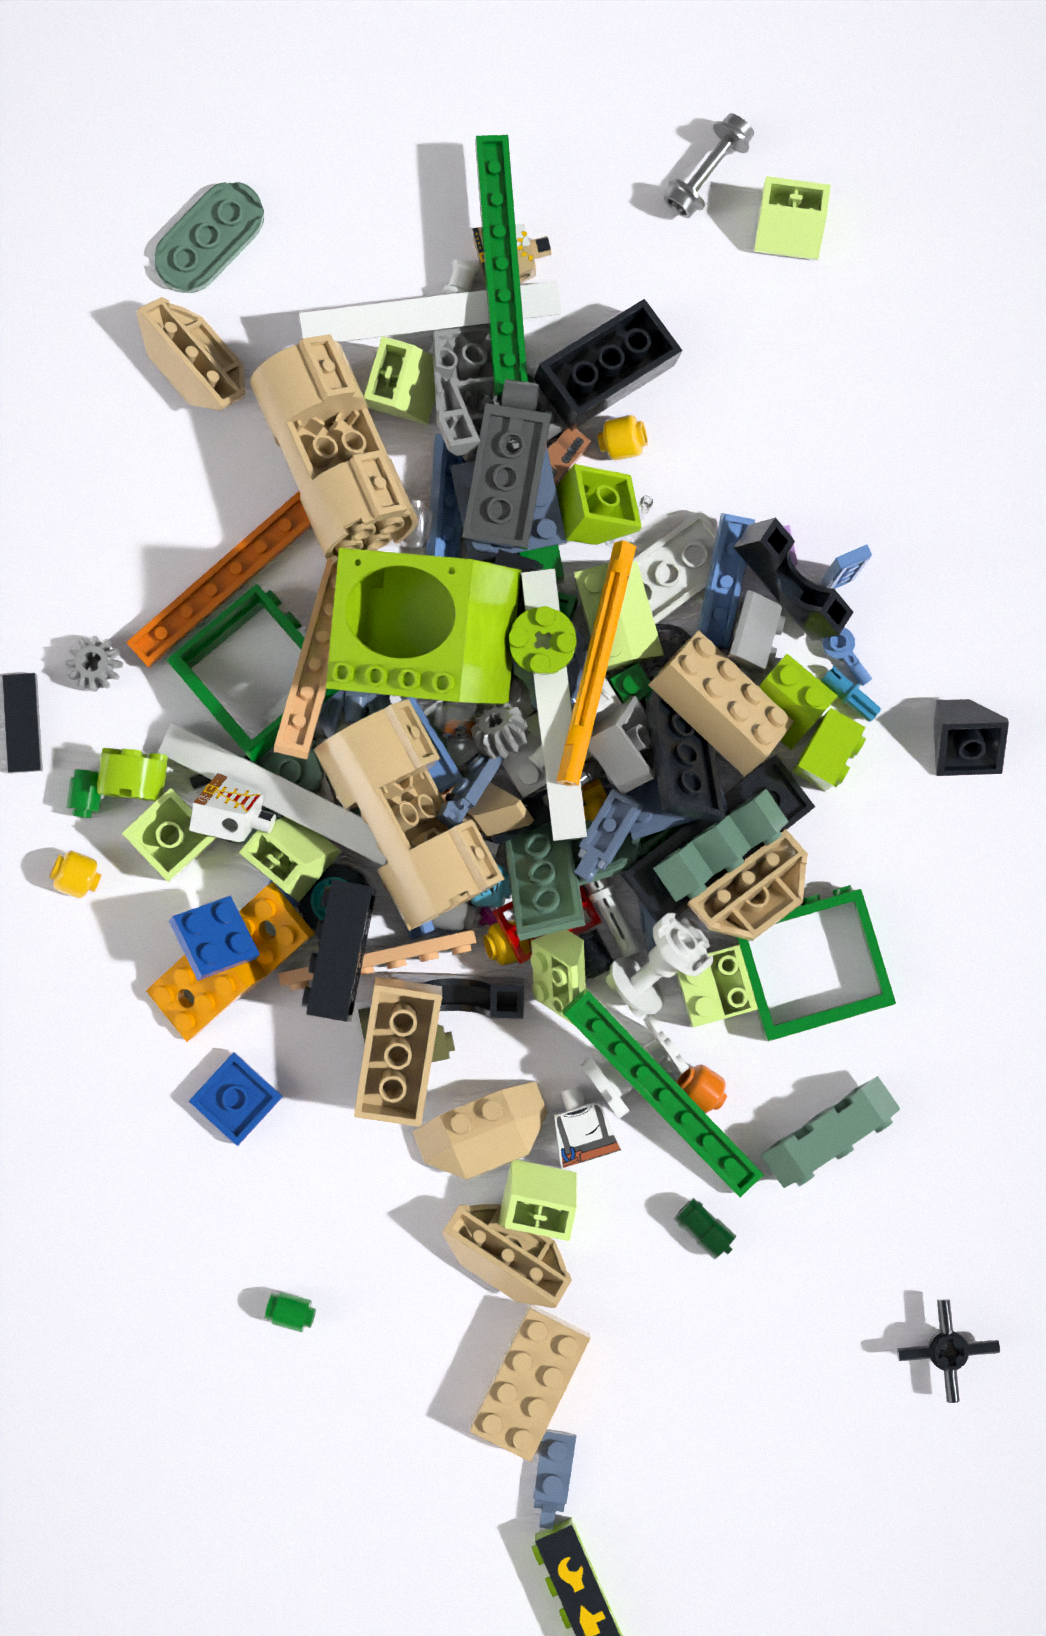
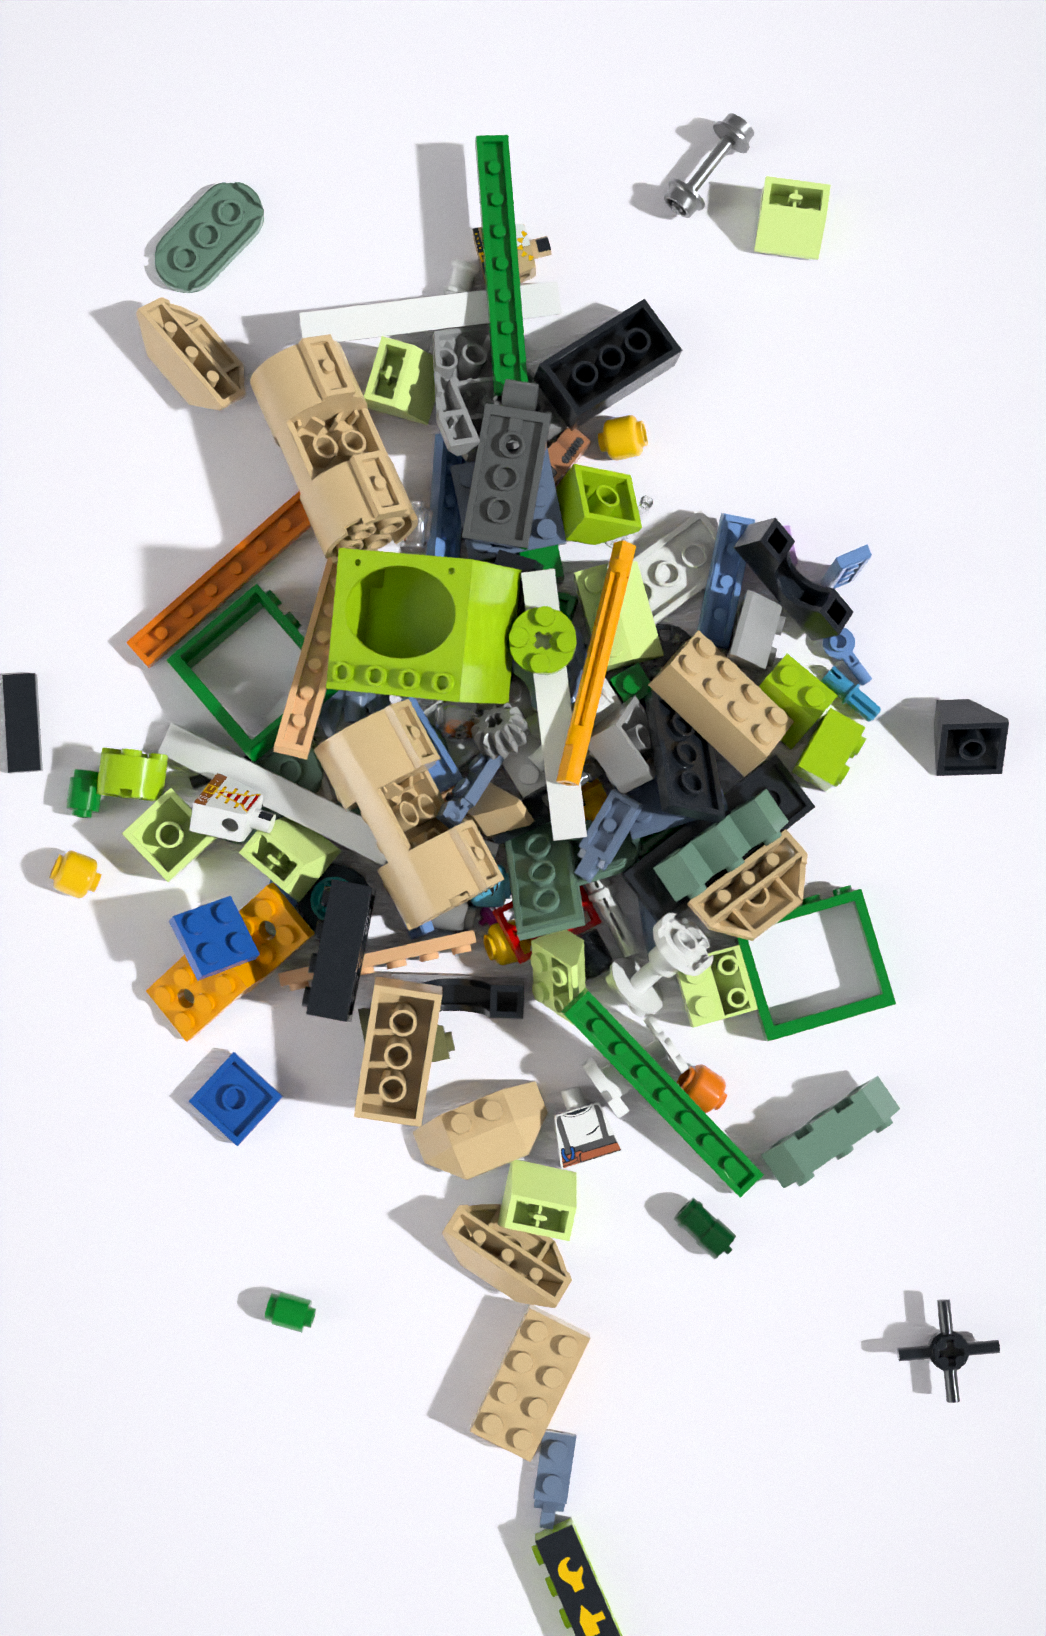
(83, 662): light grey gear -> none

